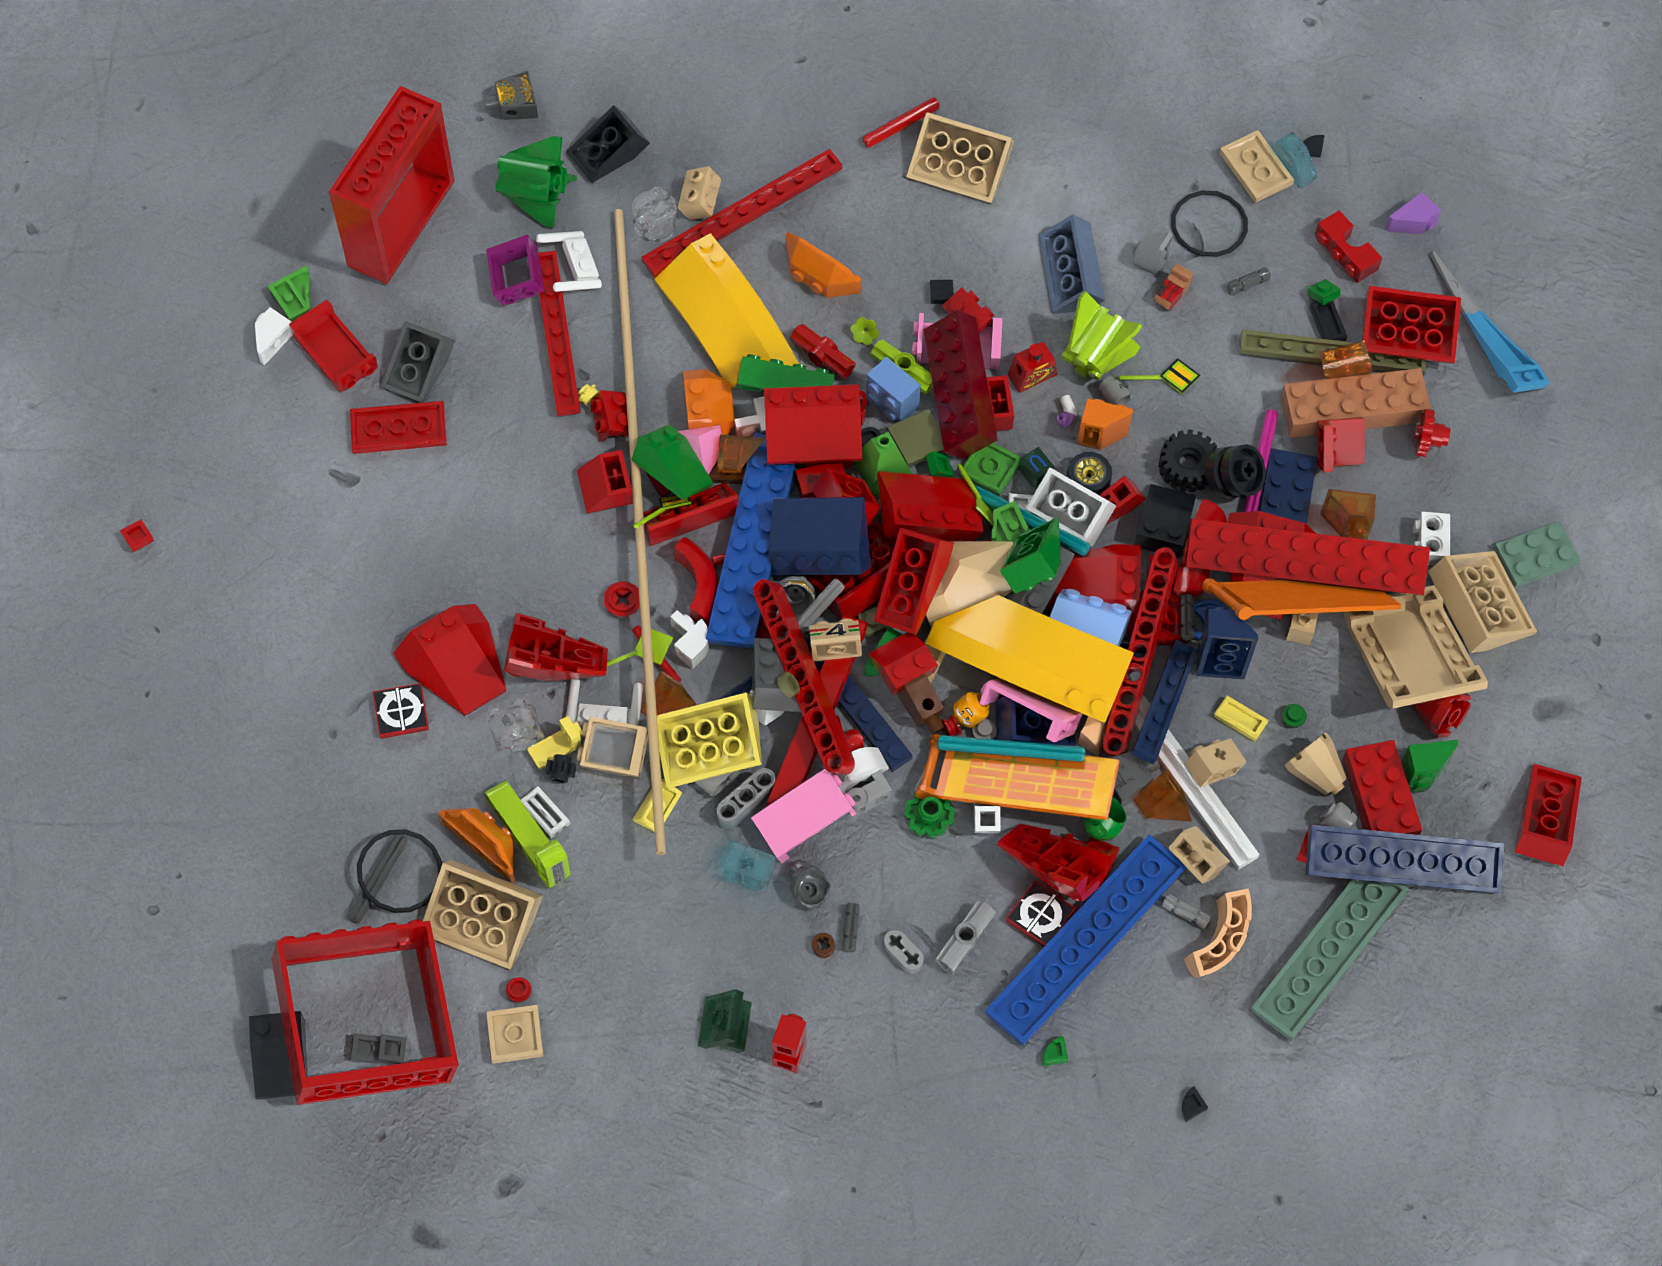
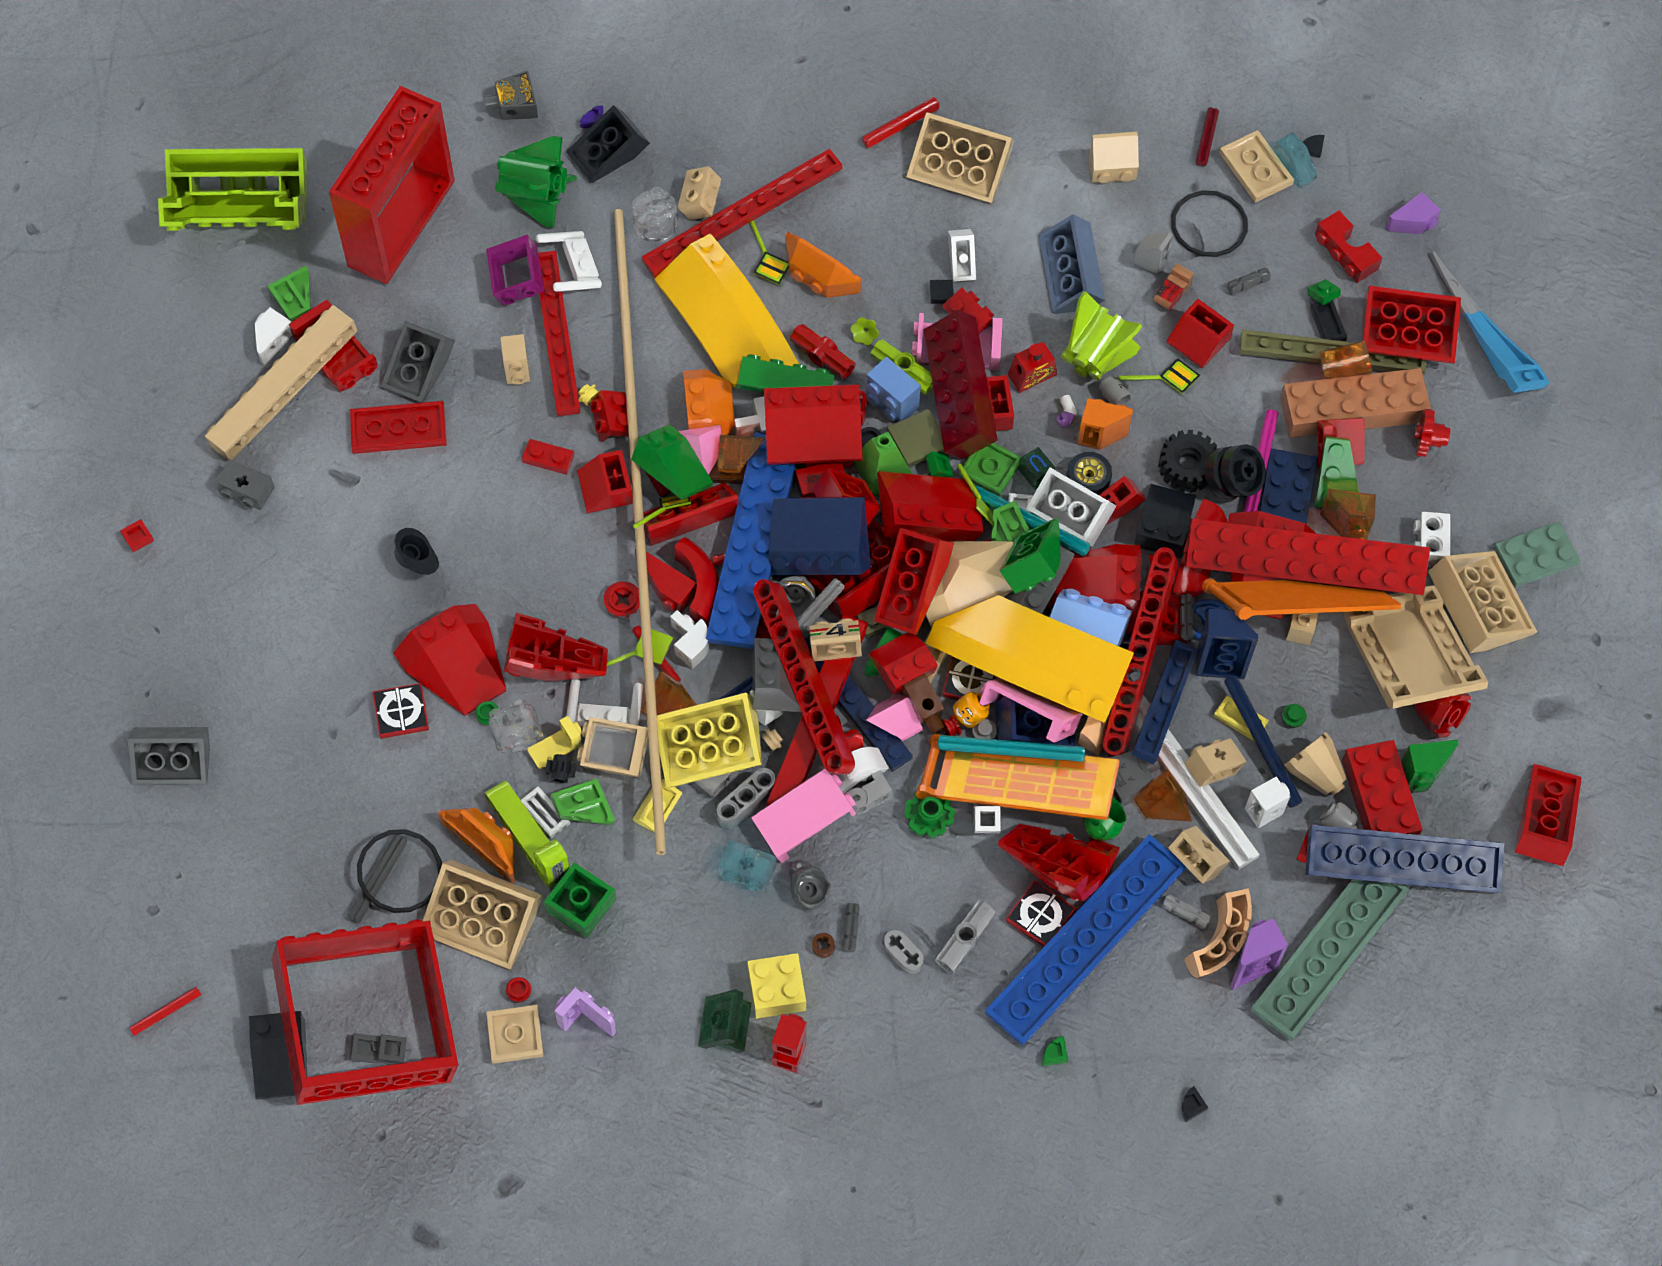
(165, 1011): none -> red bar
(169, 755): none -> dark grey slope
(242, 190): none -> lime wedge
(244, 485): none -> dark grey brick
(281, 383): none -> tan brick
(415, 552): none -> black piece
(483, 710): none -> green plate
(515, 359): none -> tan brick
(548, 456): none -> red plate
(578, 1002): none -> lavender bracket
(580, 900): none -> green brick
(583, 803): none -> bright green wing
(591, 117): none -> dark purple tile
(670, 585): none -> red slope
(770, 266): none -> piece
(772, 739): none -> tan plate
(776, 985): none -> light yellow brick
(788, 684): olive tile -> none
(896, 717): none -> bright pink slope
(962, 254): none -> white slope
(964, 679): none -> tile
(1114, 157): none -> tan slope
(1200, 333): none -> red slope
(1207, 136): none -> dark red axle
(1260, 953): none -> medium lavender slope
(1261, 737): none -> dark blue axle
(1267, 802): none -> white brick
(1336, 468): none -> wing

